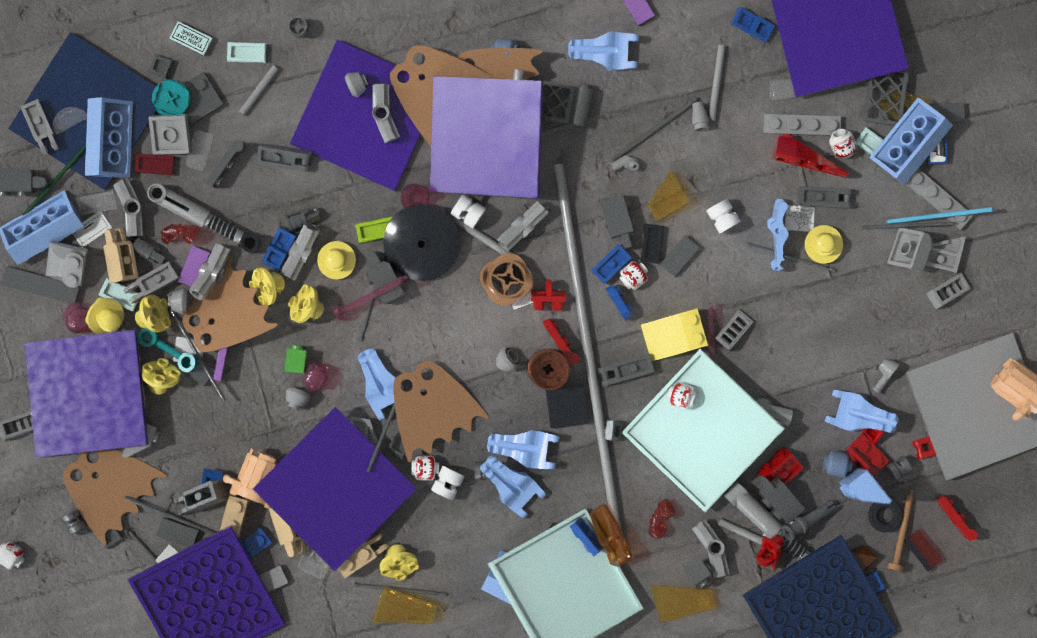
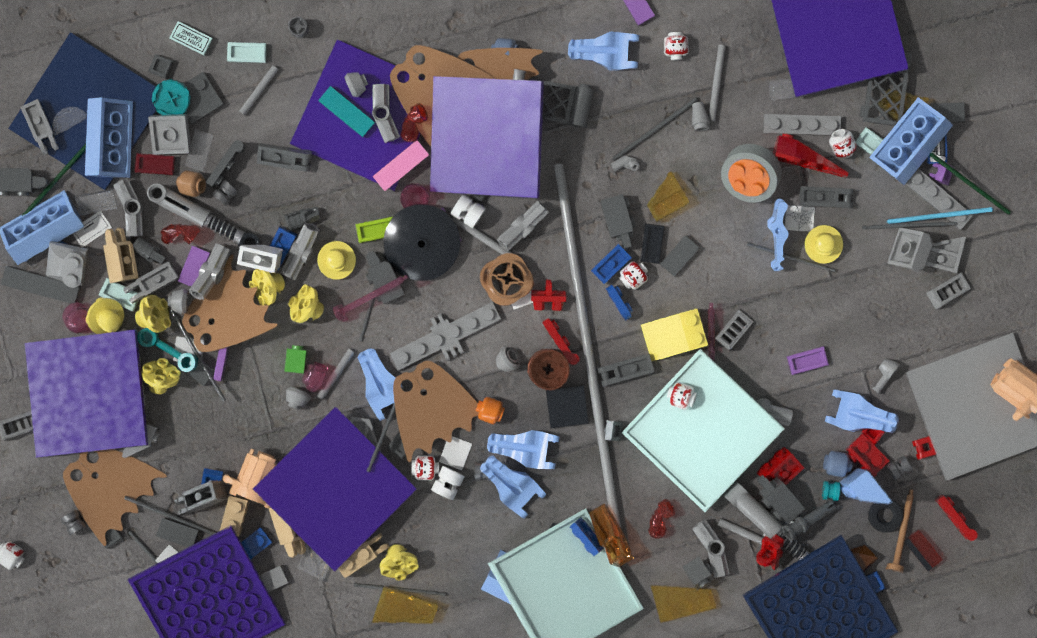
(191, 183): none -> medium nougat head
(228, 189): none -> flat silver wheel
(260, 257): none -> white slope
(336, 373): none -> light grey bar
(346, 111): none -> teal tile
(401, 165): none -> bright pink tile
(409, 129): none -> clear red arm
(445, 336): none -> light grey hinge
(455, 453): none -> white sticker
(490, 410): none -> orange head
(676, 45): none -> white head
(723, 215): white wheel -> none
(751, 173): none -> wheel
(752, 24): blue slope -> none
(807, 360): none -> medium lavender tile
(831, 490): none -> teal wheel
(943, 175): none -> medium lavender tile
(971, 184): none -> dark green axle

